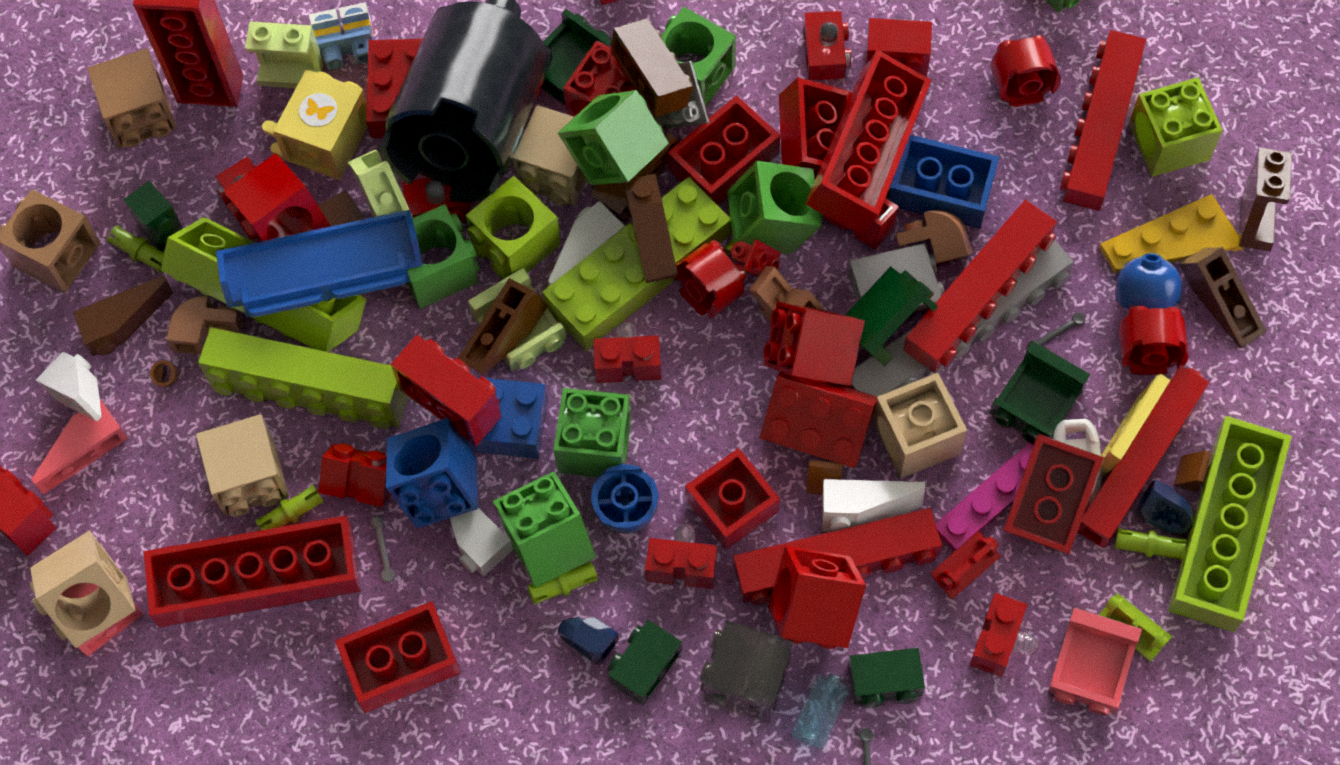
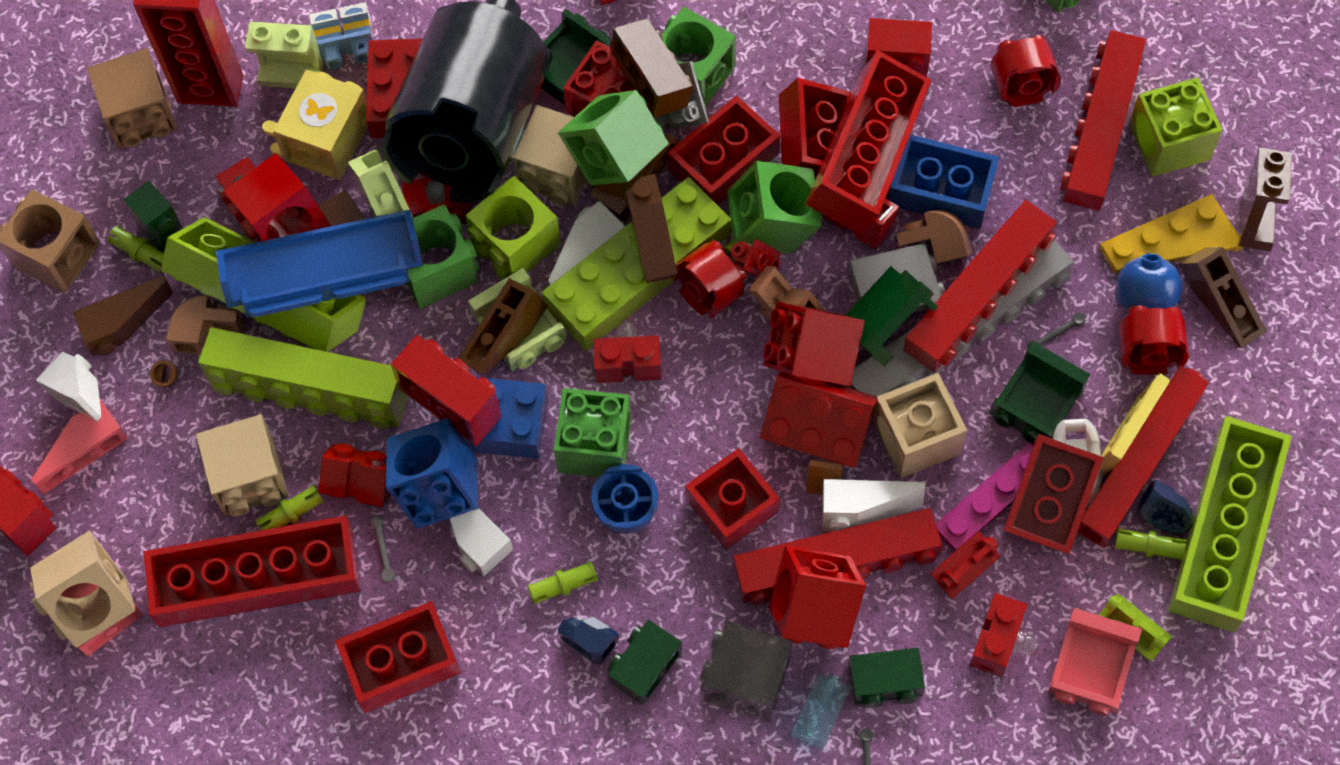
(544, 529): bright green brick -> none
(681, 560): red piece -> none
(825, 45): red piece -> none
(1192, 470): dark orange slope -> none

